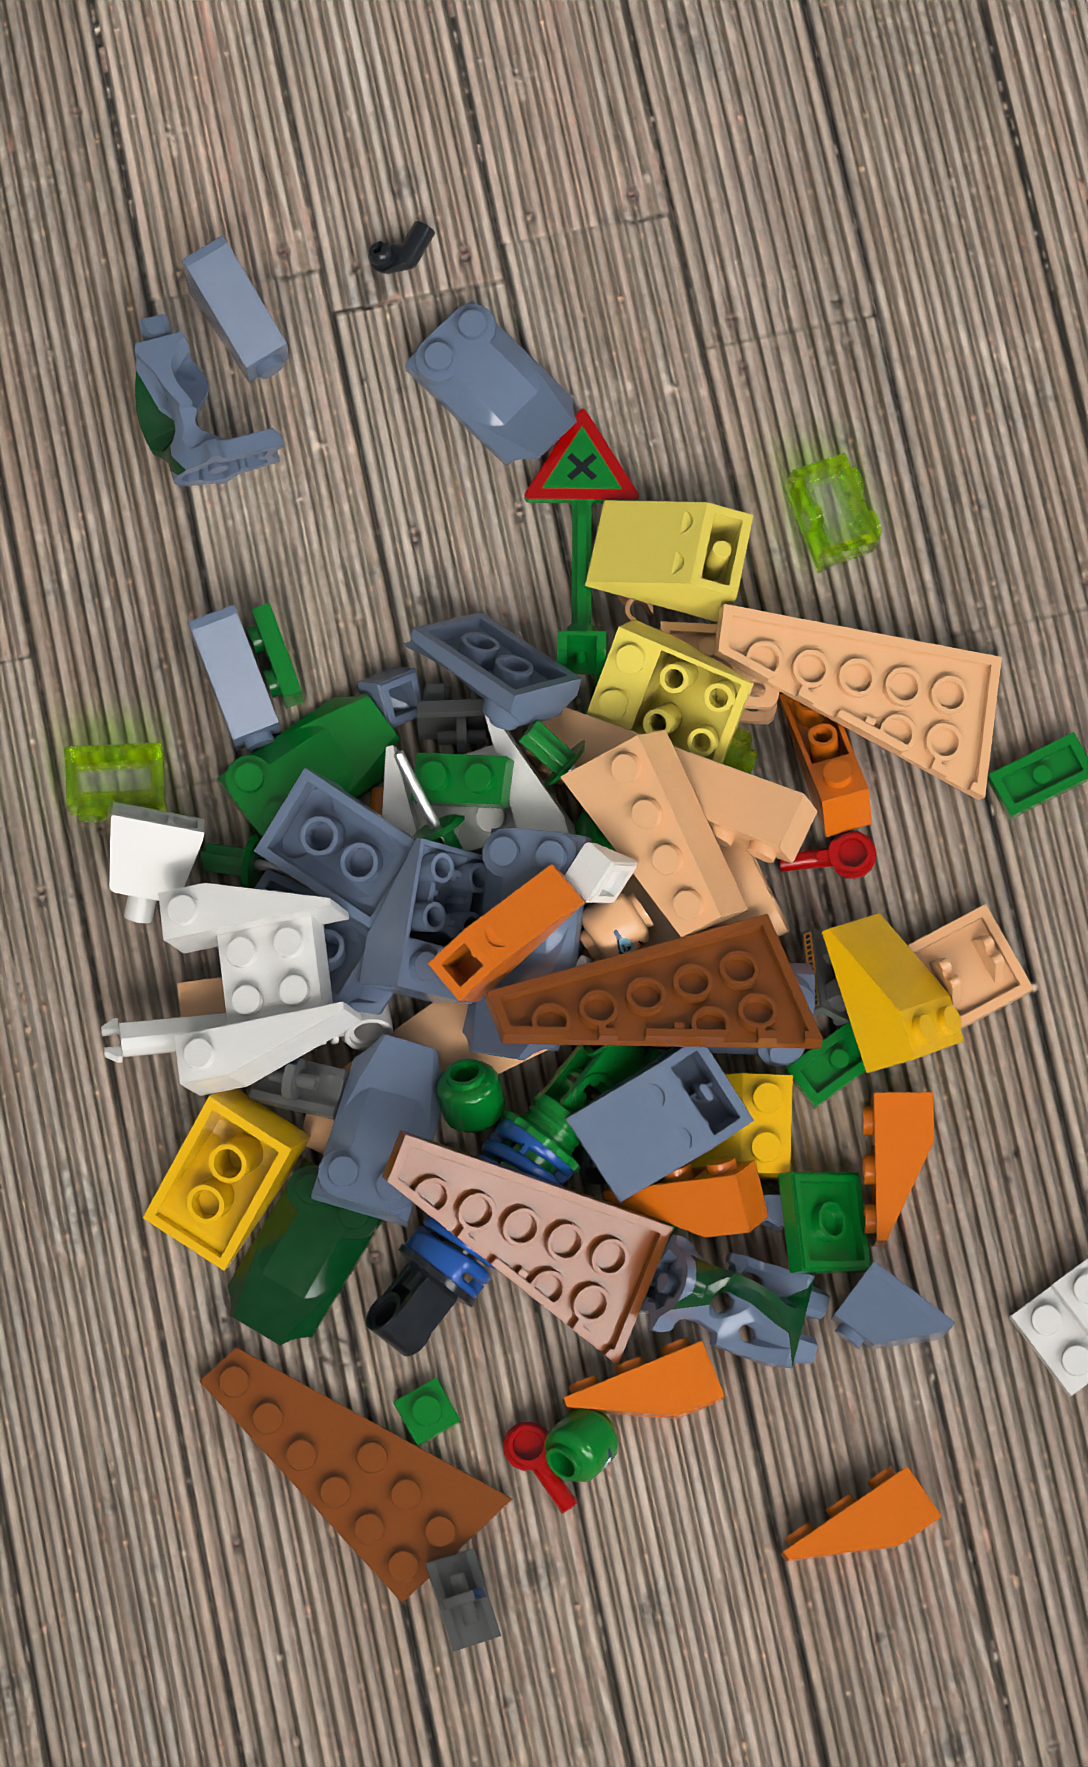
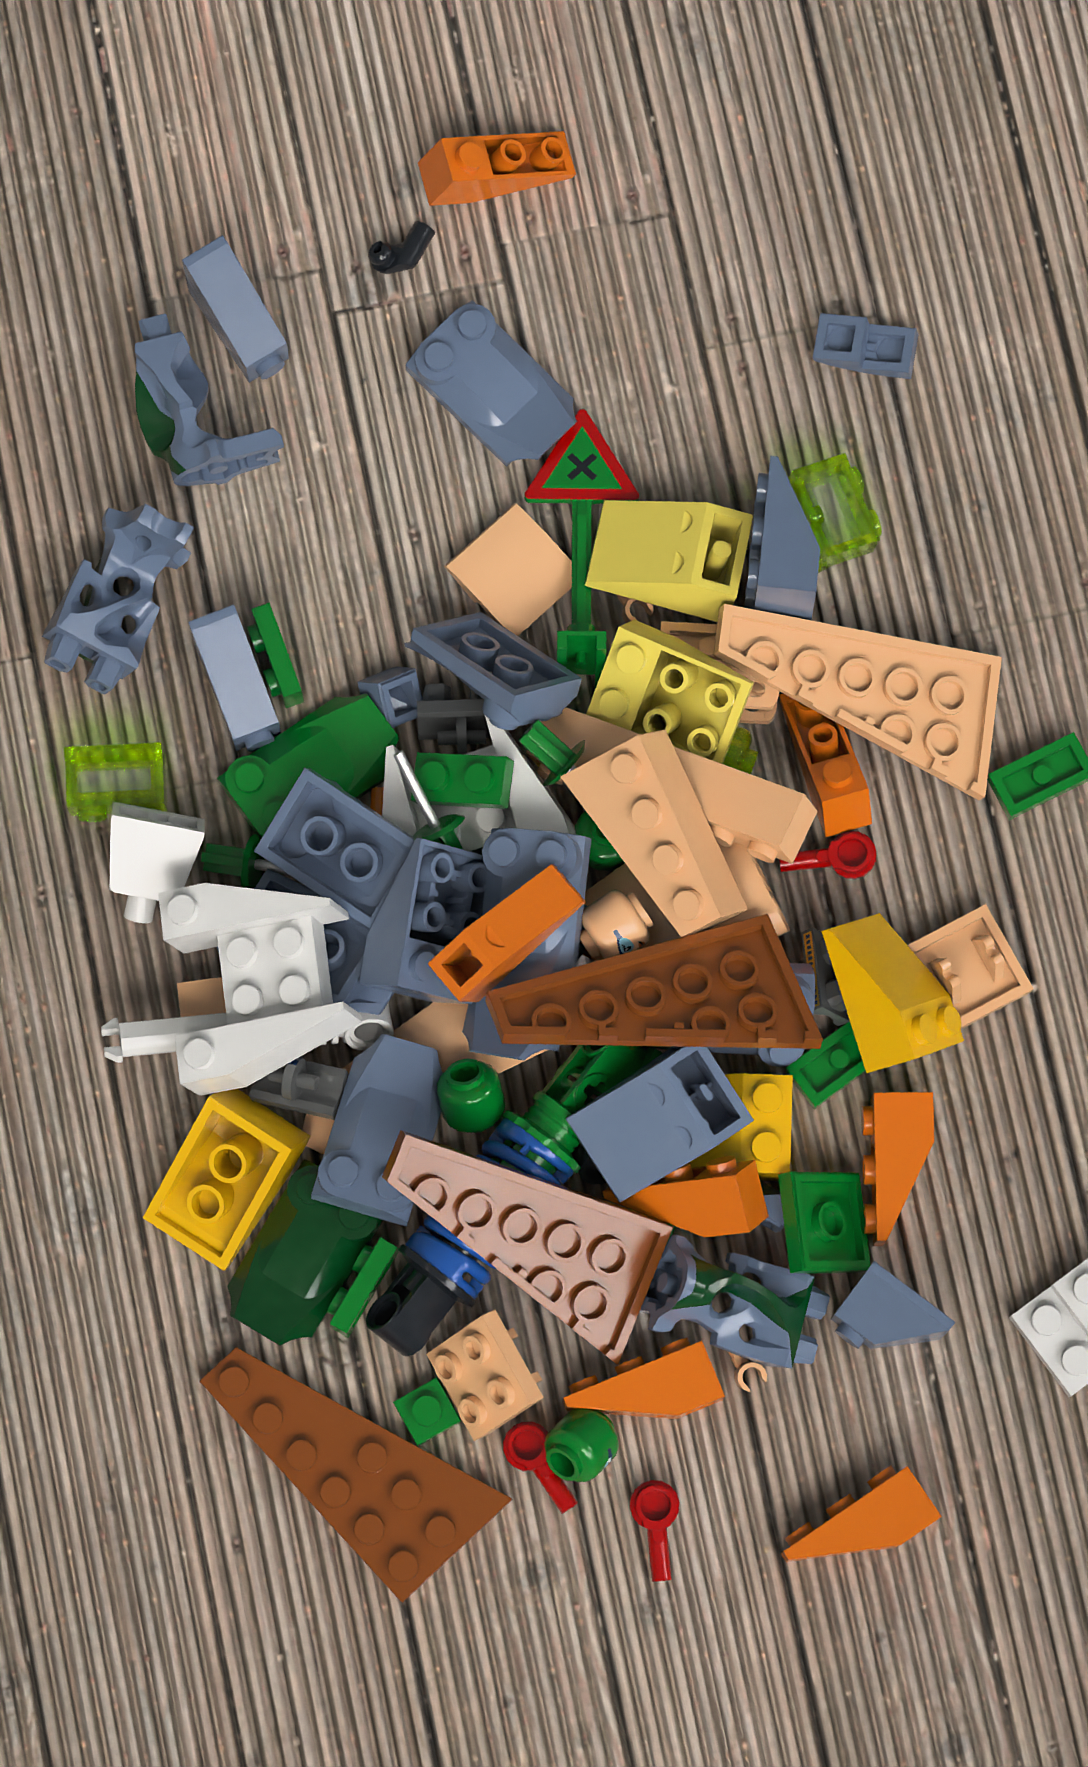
(137, 548): none -> sand blue hips
(350, 1304): none -> green plate
(463, 1600): dark grey hips -> none
(485, 1375): none -> light nougat plate
(493, 165): none -> orange slope
(513, 570): none -> light nougat slope
(600, 873): white slope -> none
(655, 1508): none -> red plate
(741, 1365): none -> light nougat hand
(782, 550): none -> sand blue slope
(865, 347): none -> sand blue slope

